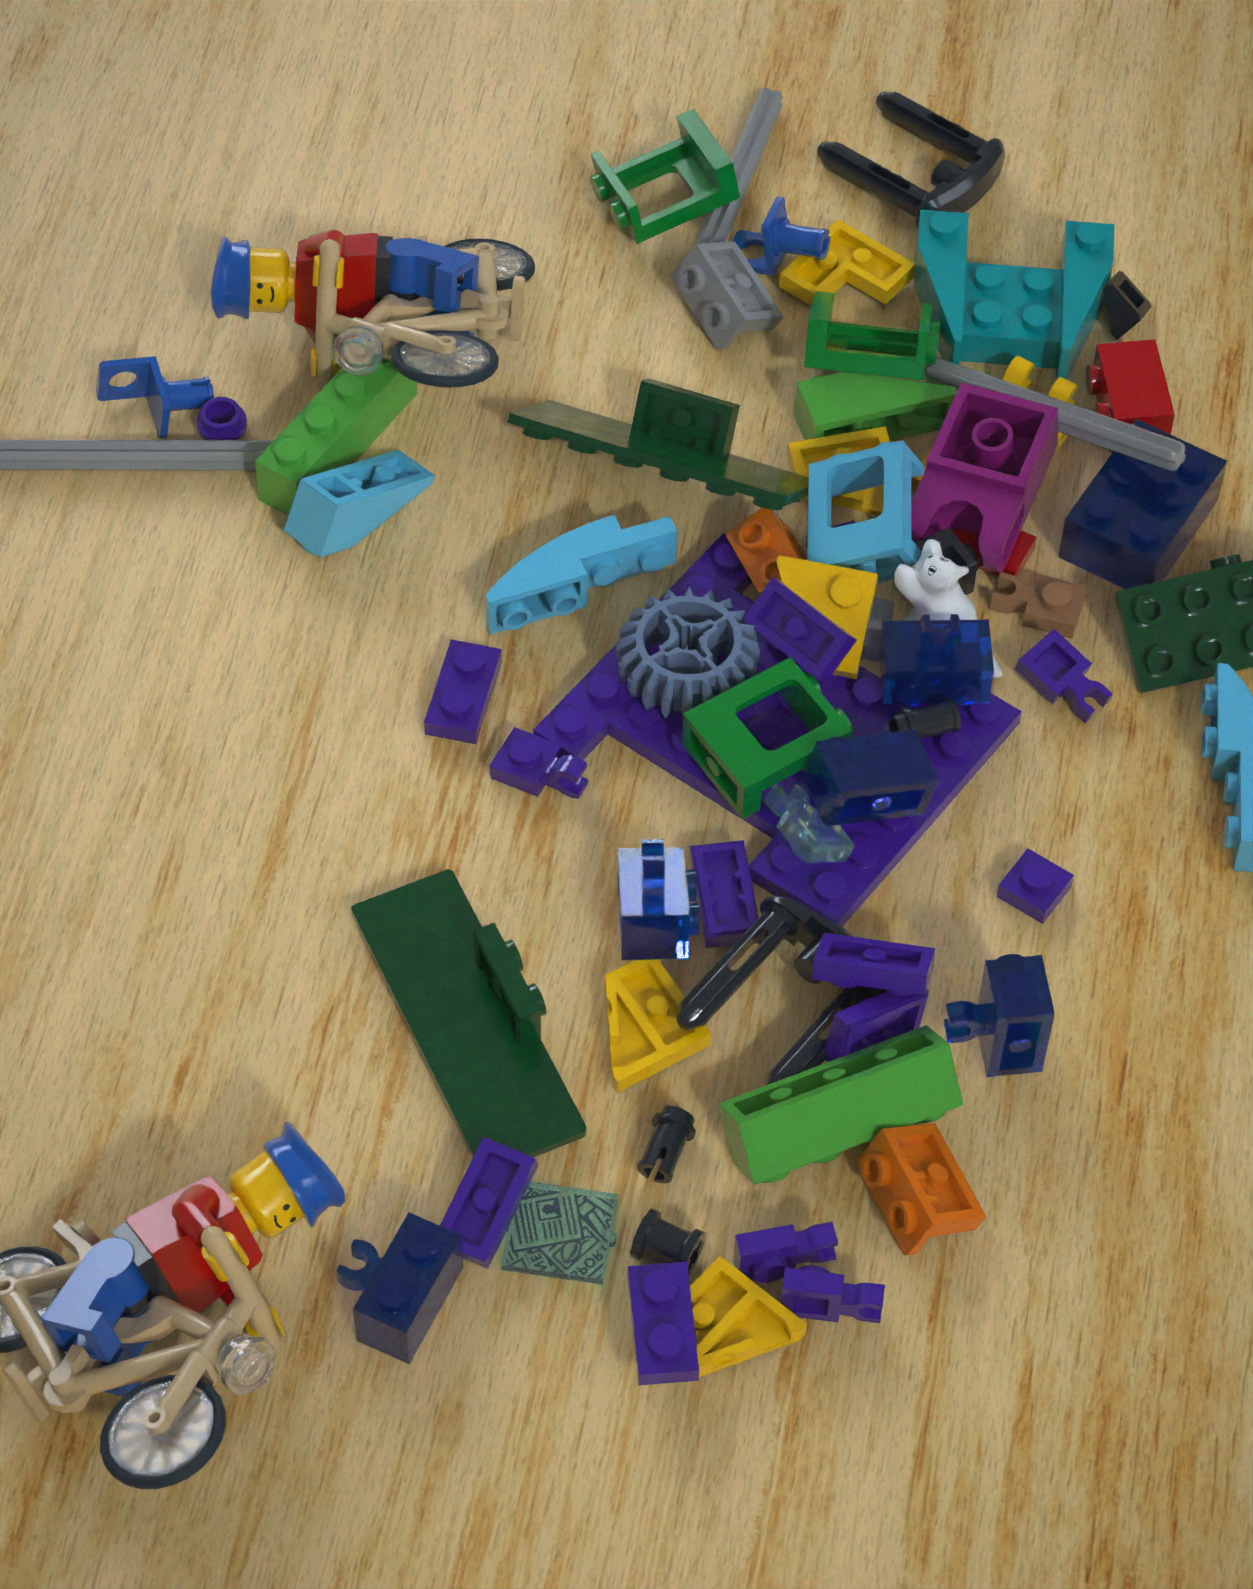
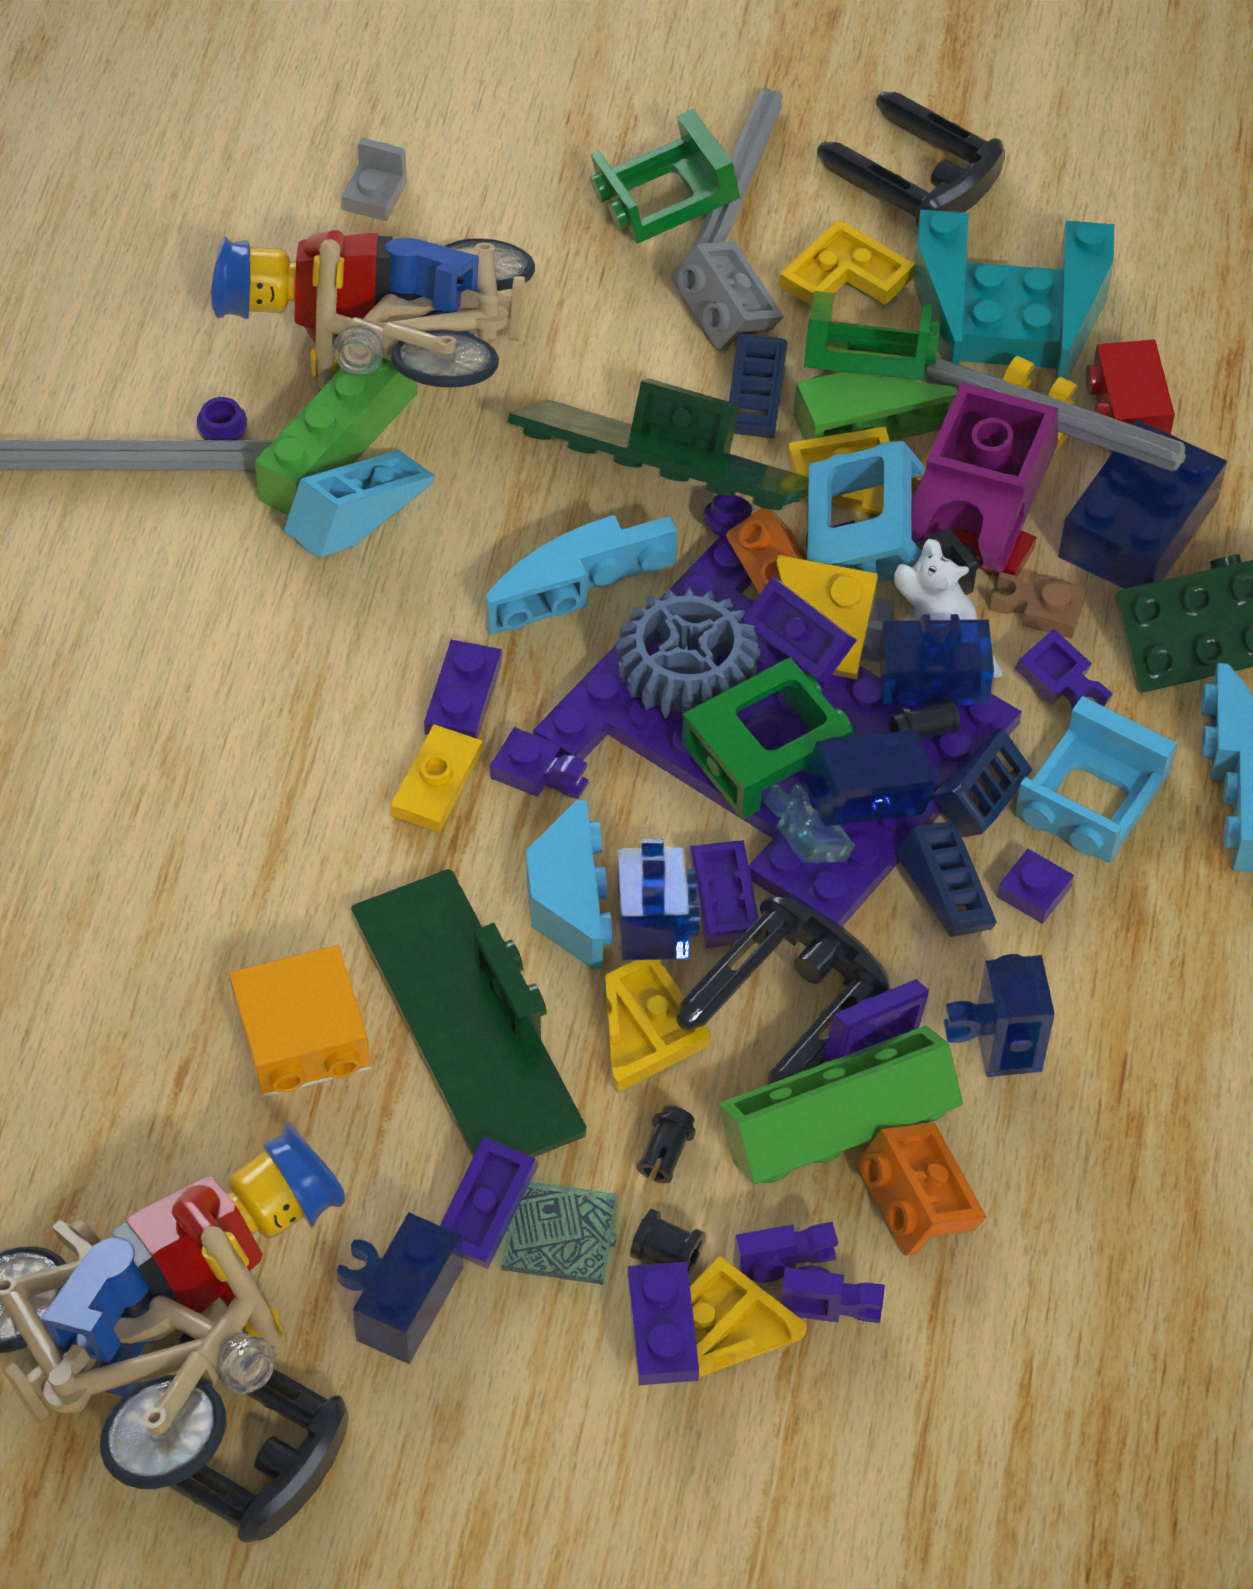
(161, 394): blue bracket -> none
(294, 1471): none -> black piece
(300, 1021): none -> light orange piece
(376, 180): none -> light grey bracket
(436, 778): none -> yellow plate
(567, 886): none -> medium azure slope
(726, 513): none -> dark purple plate
(763, 358): none -> dark blue slope
(781, 238): blue bracket -> none
(873, 964): dark purple plate -> none
(938, 861): none -> dark blue slope
(953, 795): none -> dark blue slope
(1112, 751): none -> medium azure window
(1124, 304): black slope -> none

